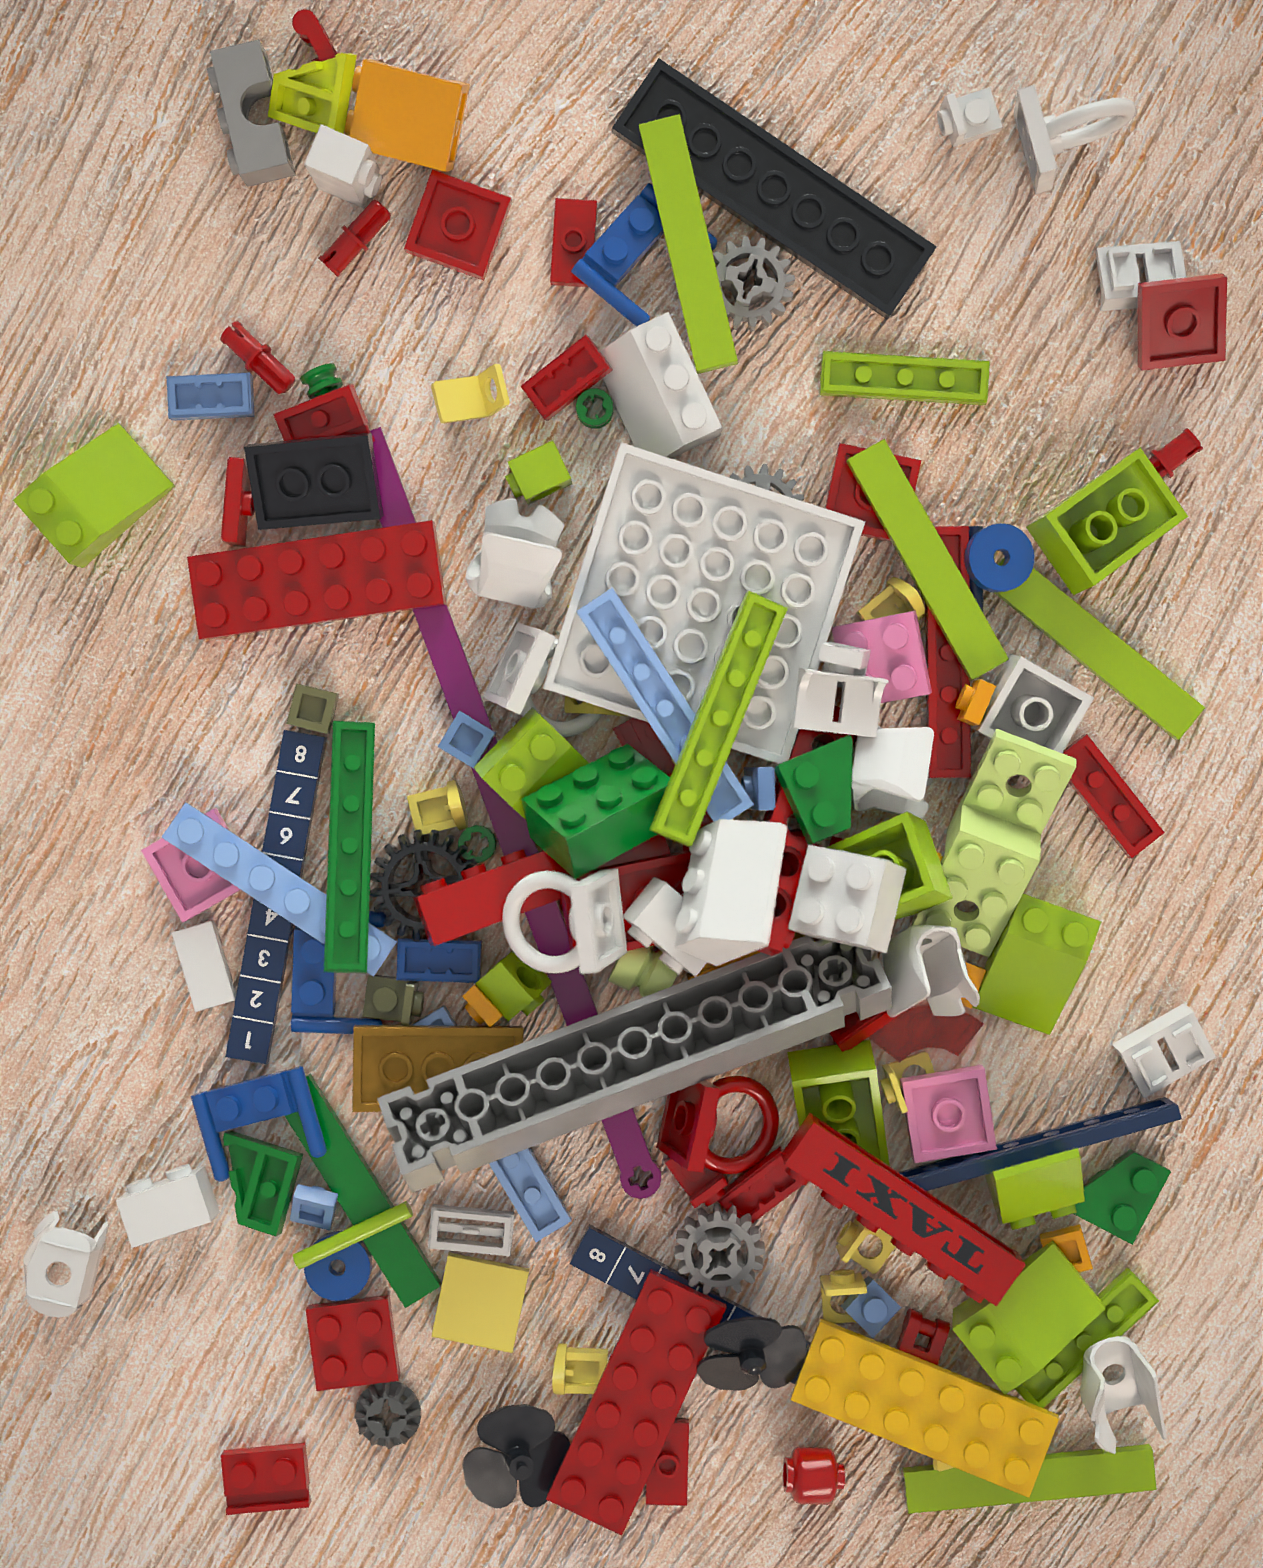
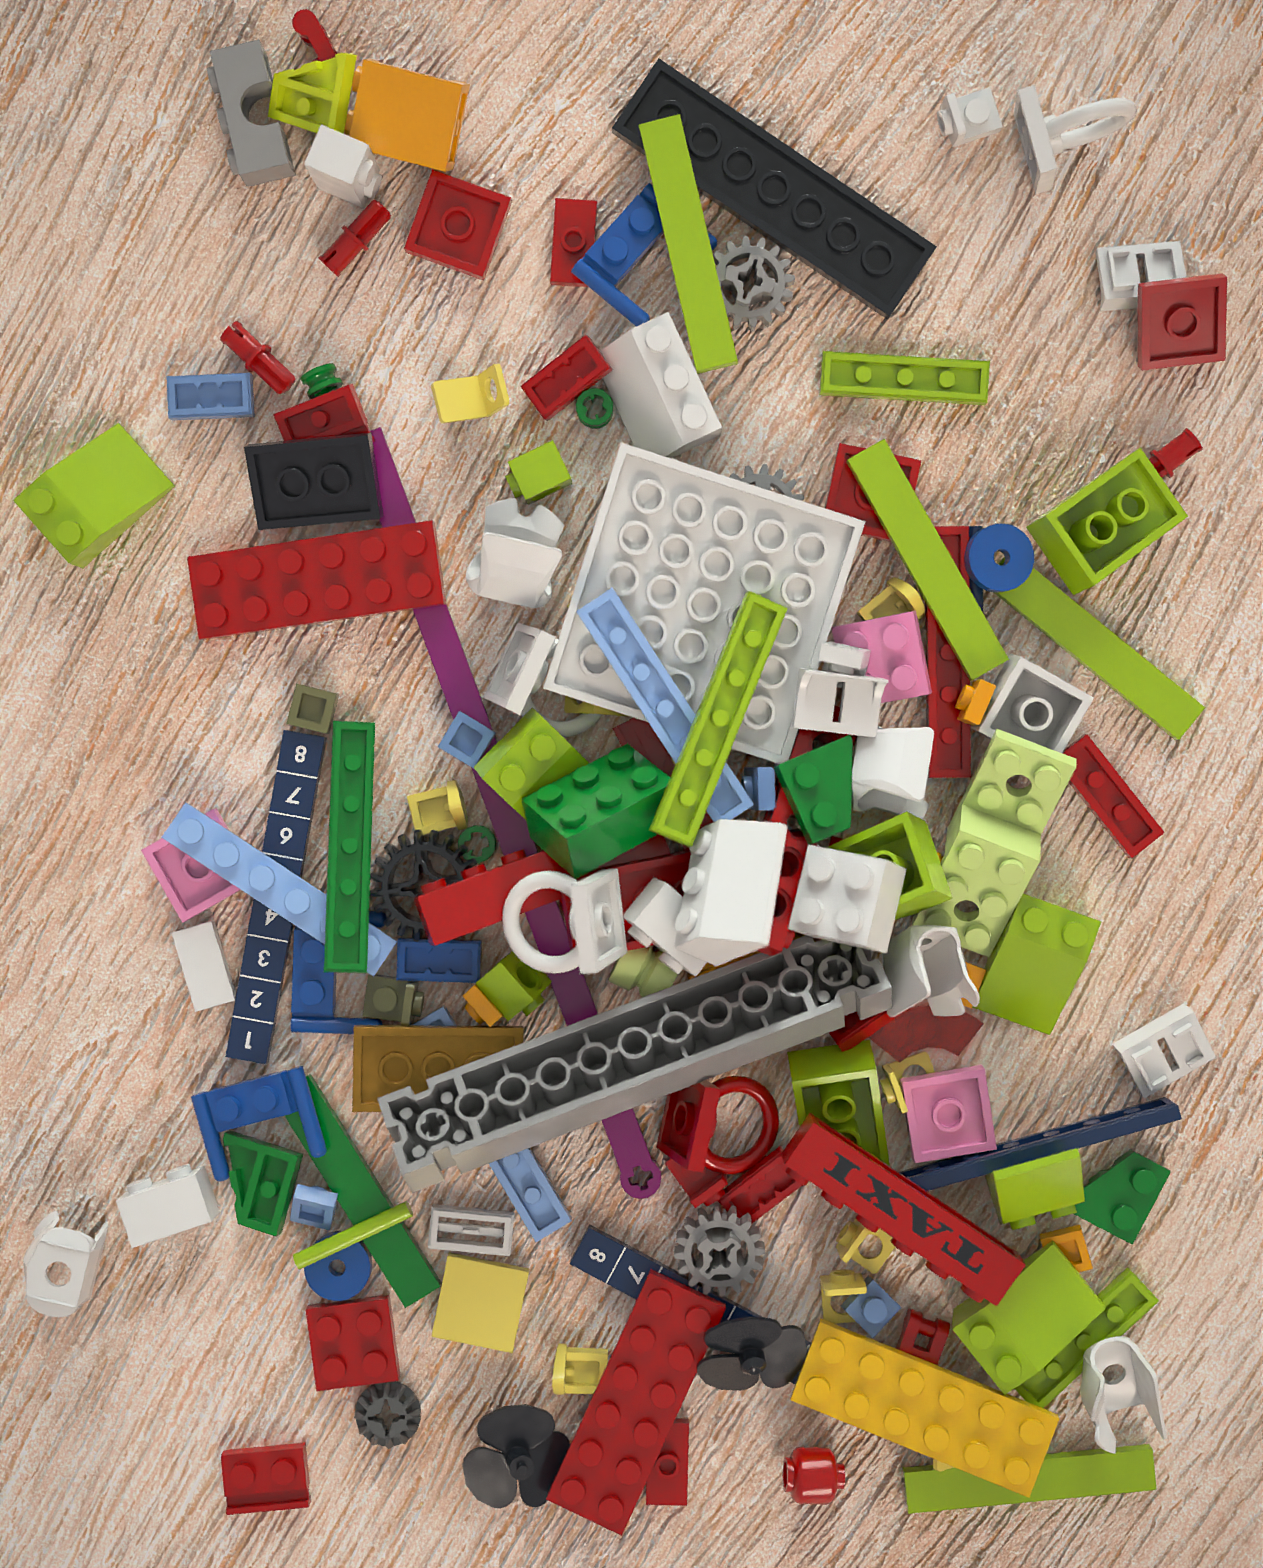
(237, 503): red plate -> none

